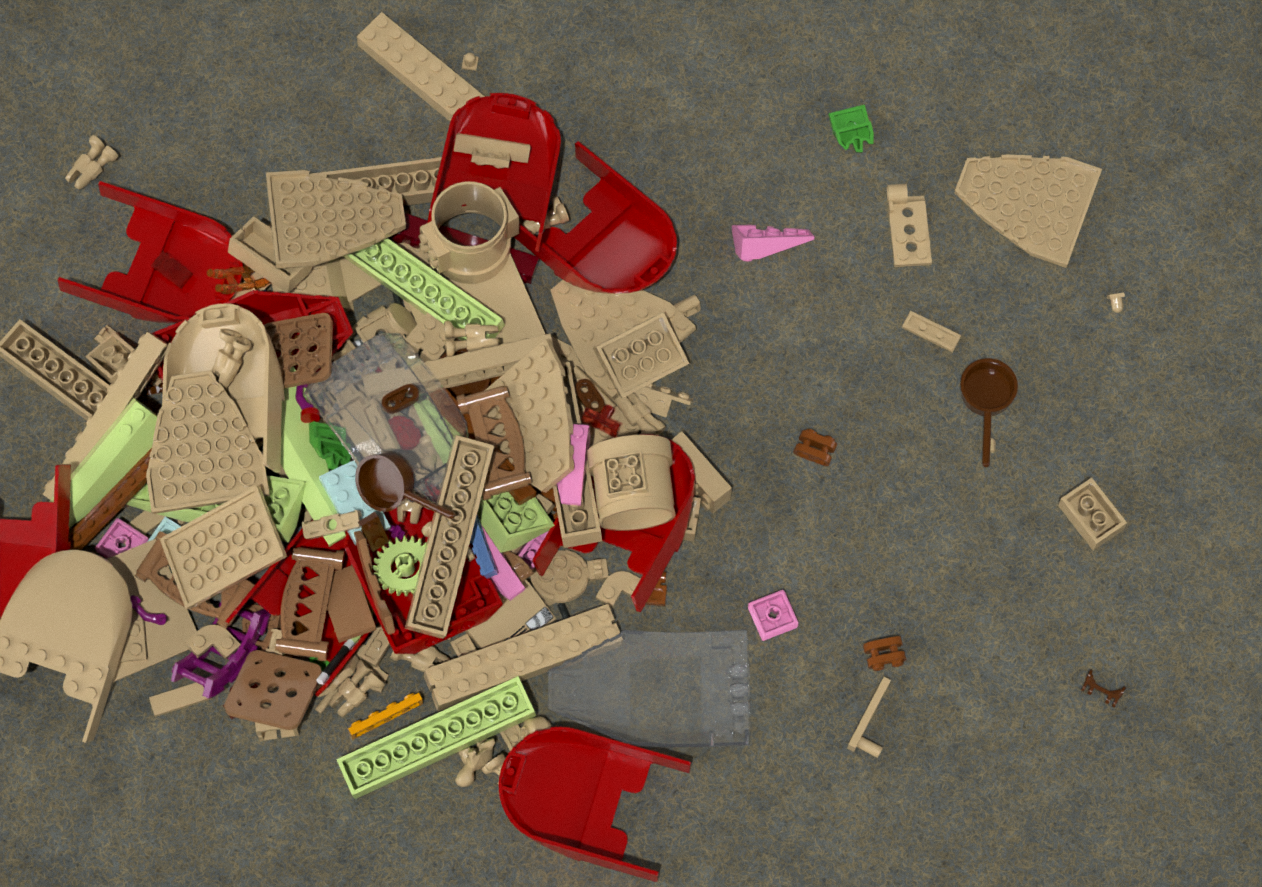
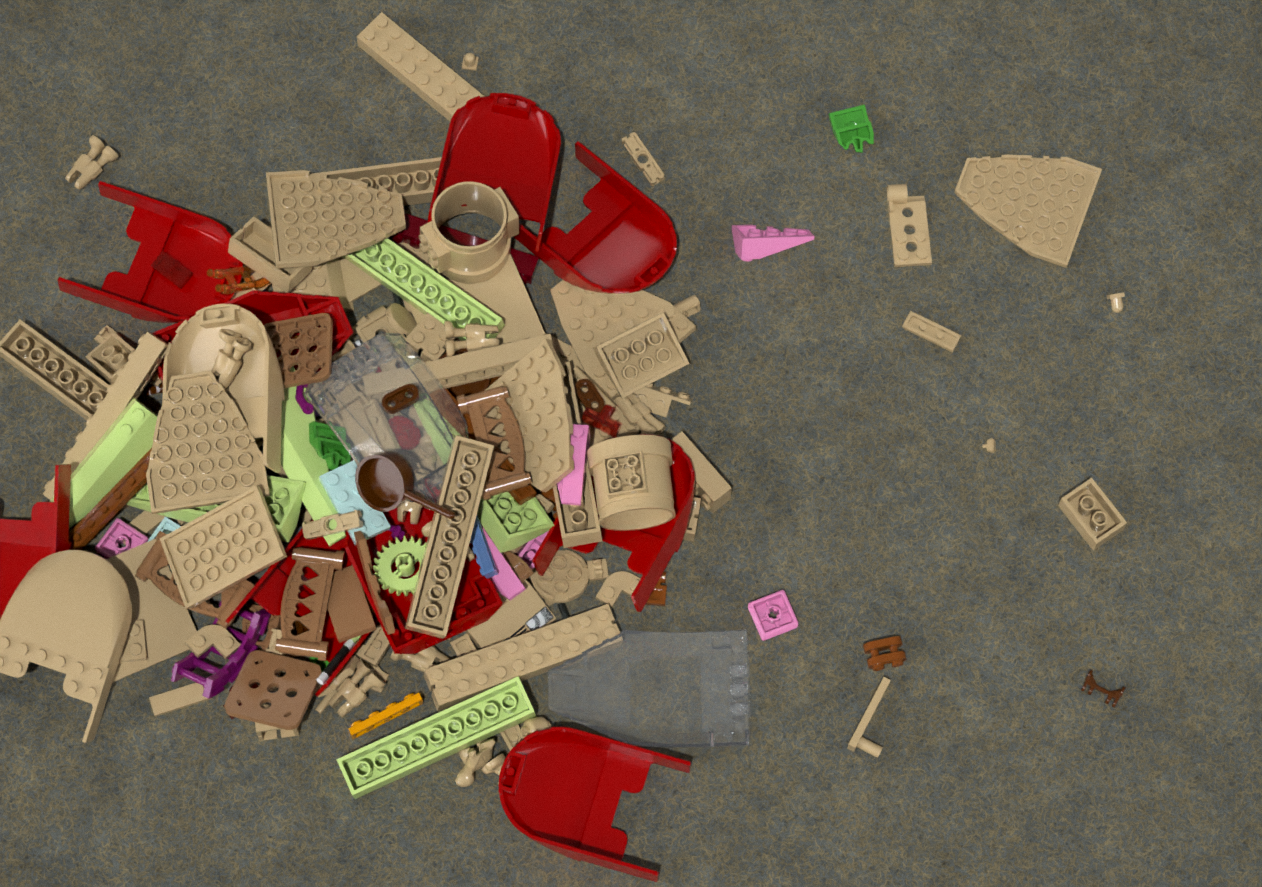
(159, 619): magenta piece -> none
(309, 415): red tile -> none
(373, 531): reddish brown plate -> none
(491, 151): tan bracket -> none
(555, 216): tan piece -> none
(650, 168): none -> tan piece
(811, 438): dark orange brick -> none
(988, 390): reddish brown piece -> none

